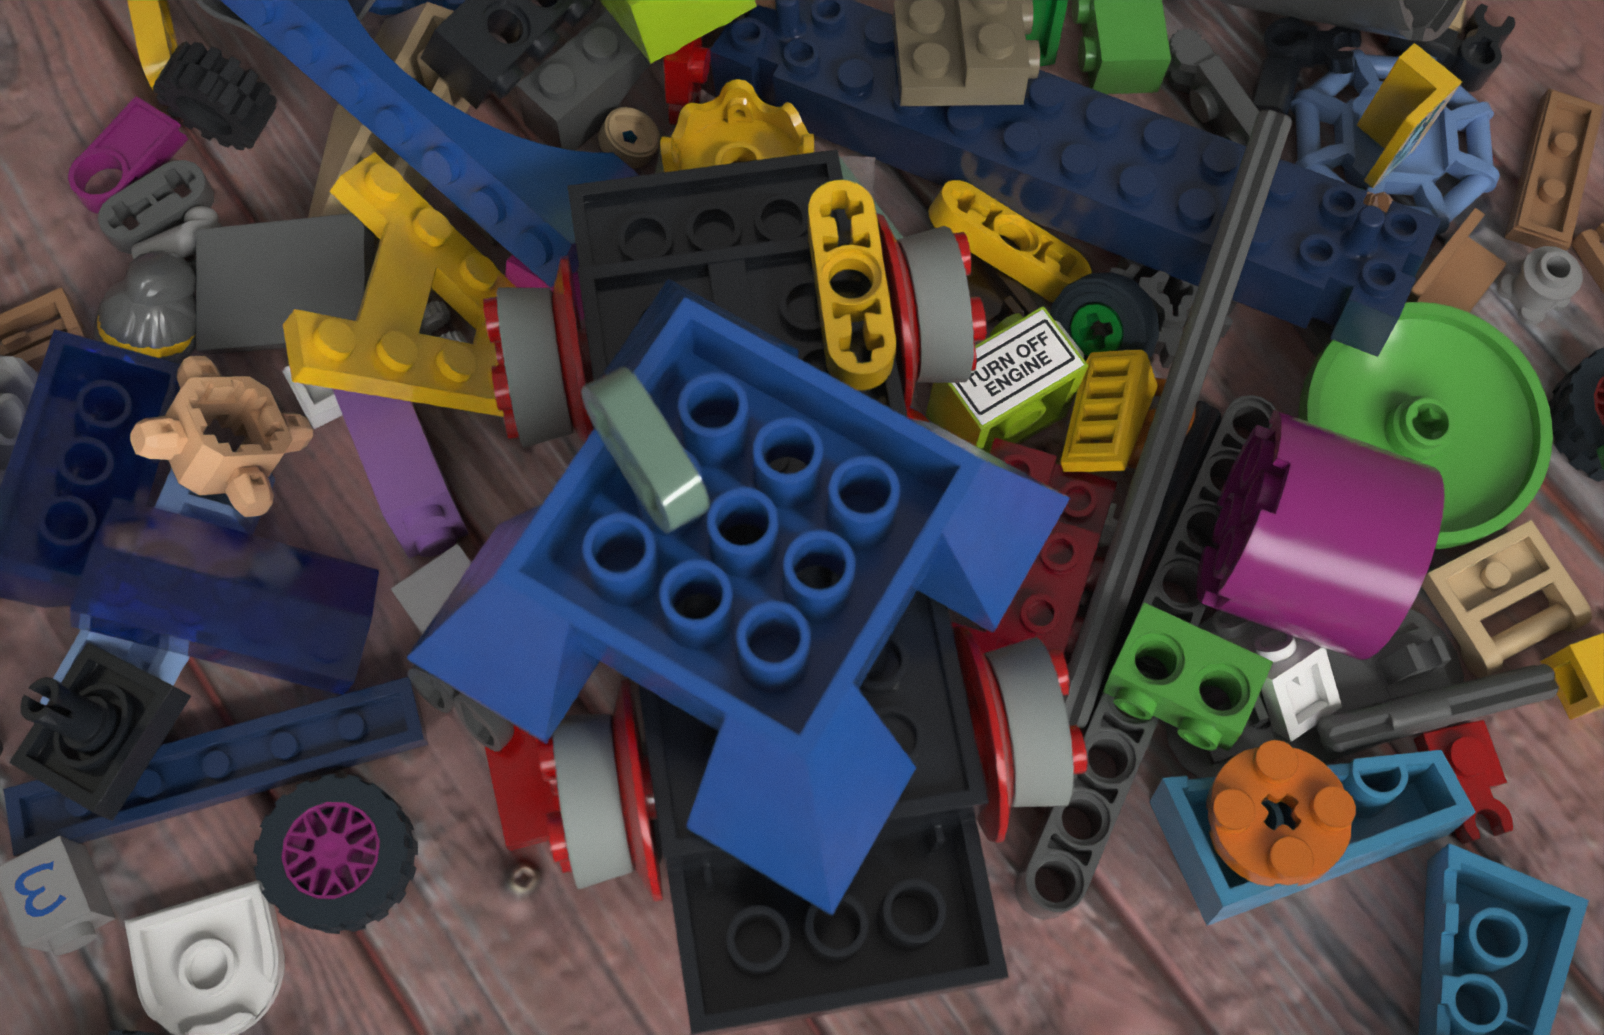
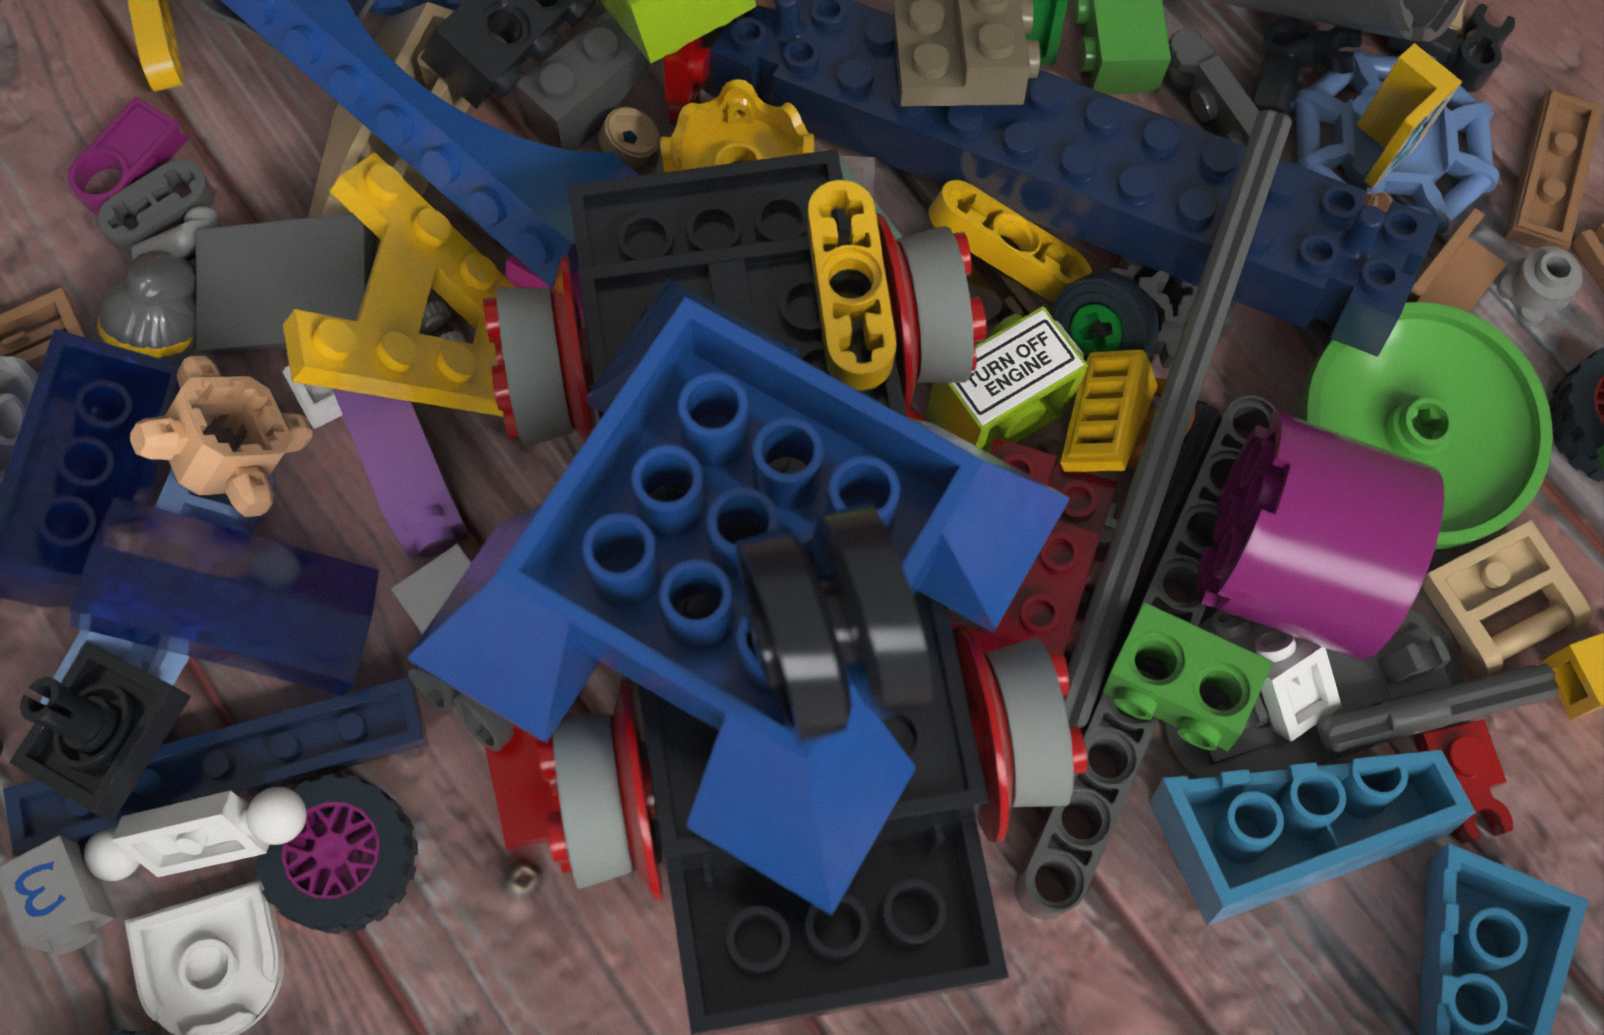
(196, 834): none -> white plate
(215, 95): black tyre -> none
(645, 449): sand green beam -> none
(849, 618): none -> black wheel
(1317, 804): orange plate -> none

